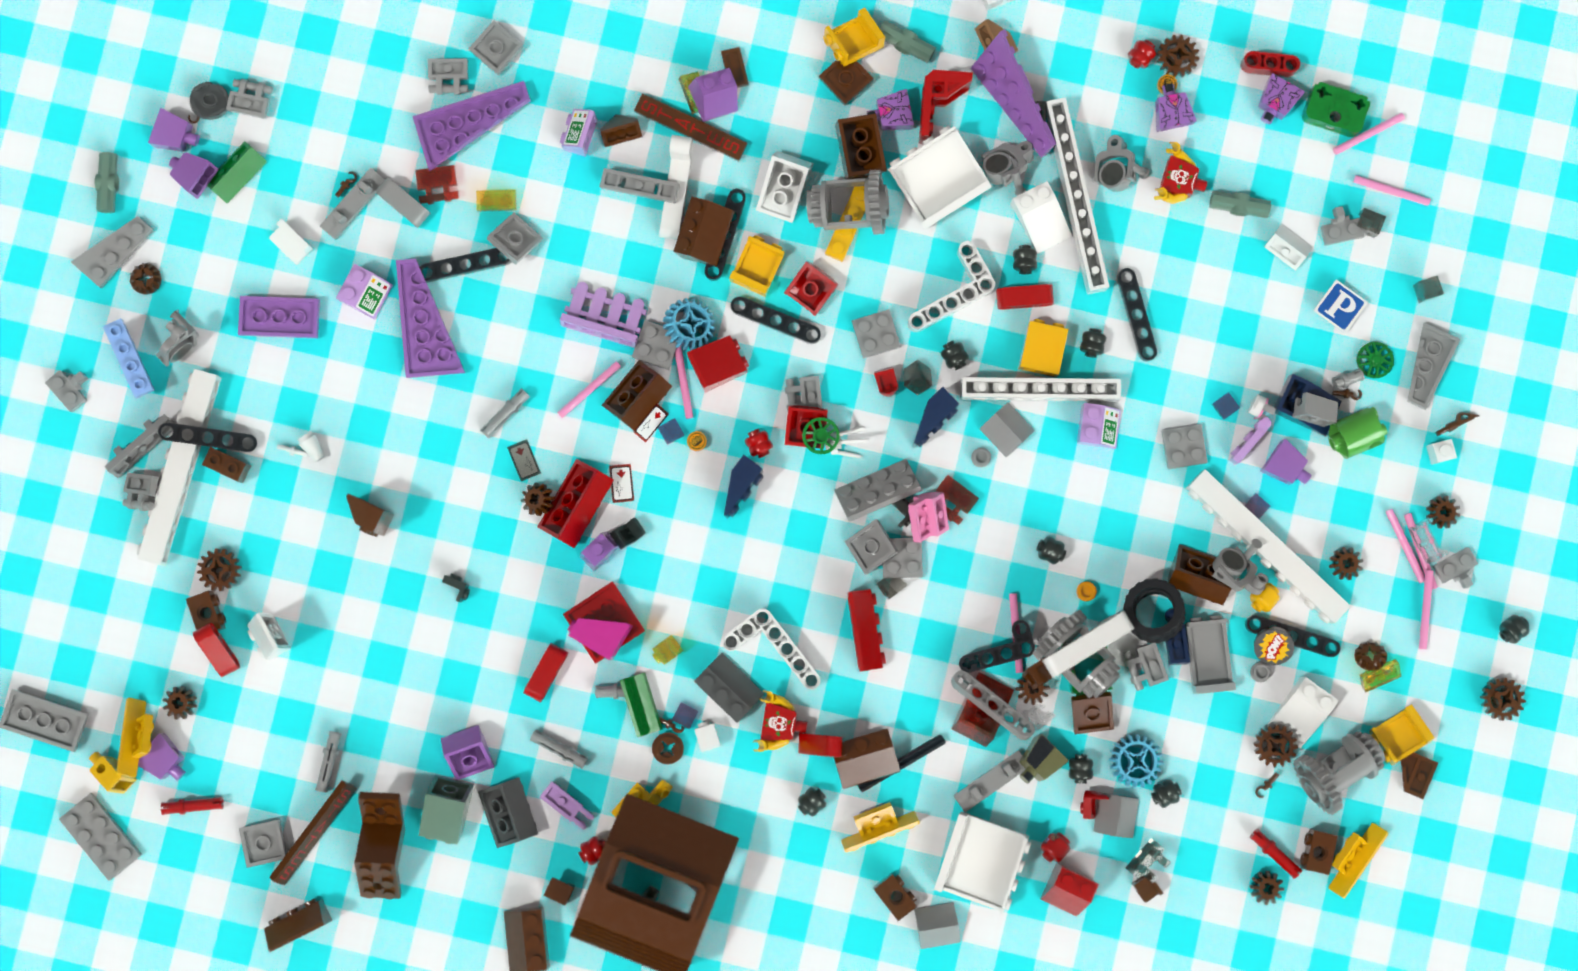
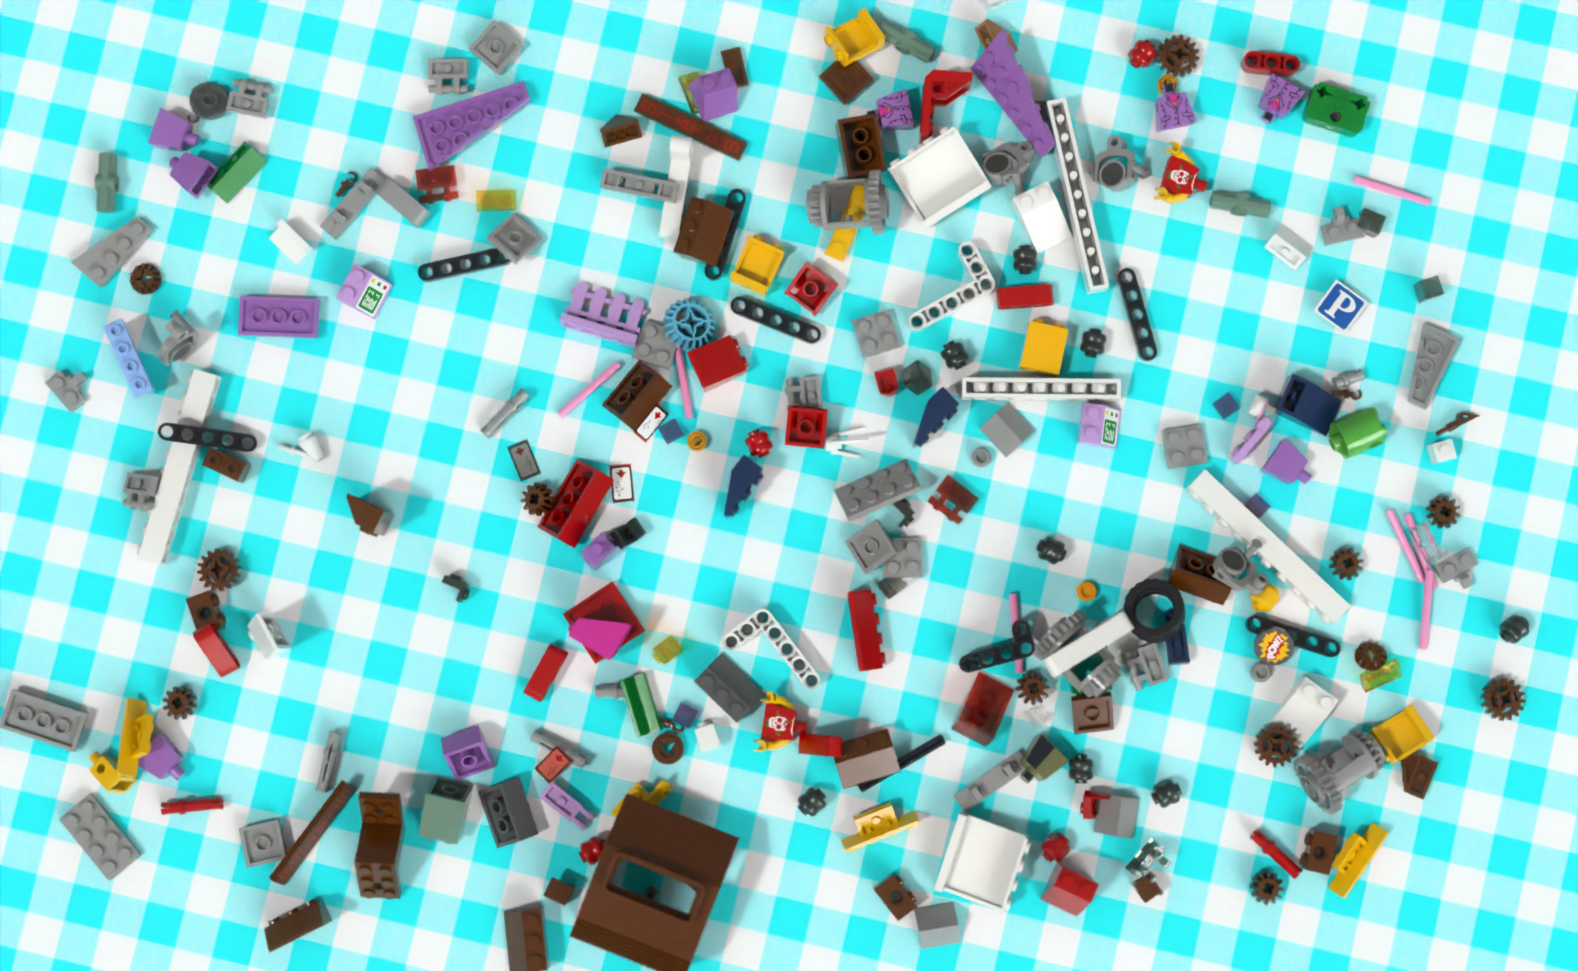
(139, 447): light grey hinge -> none
(424, 335): medium lavender wing -> none
(553, 764): none -> clear red sticker
(579, 131): slope -> none
(784, 186): white slope -> none
(821, 435): green wheel -> none
(928, 516): bright pink brick -> none
(1002, 706): light grey beam -> none
(1037, 674): reddish brown panel -> none
(1149, 772): medium azure gear -> none
(1209, 655): light grey panel -> none
(1268, 784): hand -> none
(1316, 410): light grey hinge -> none
(1369, 133): bright pink bar -> none
(1375, 359): green wheel -> none

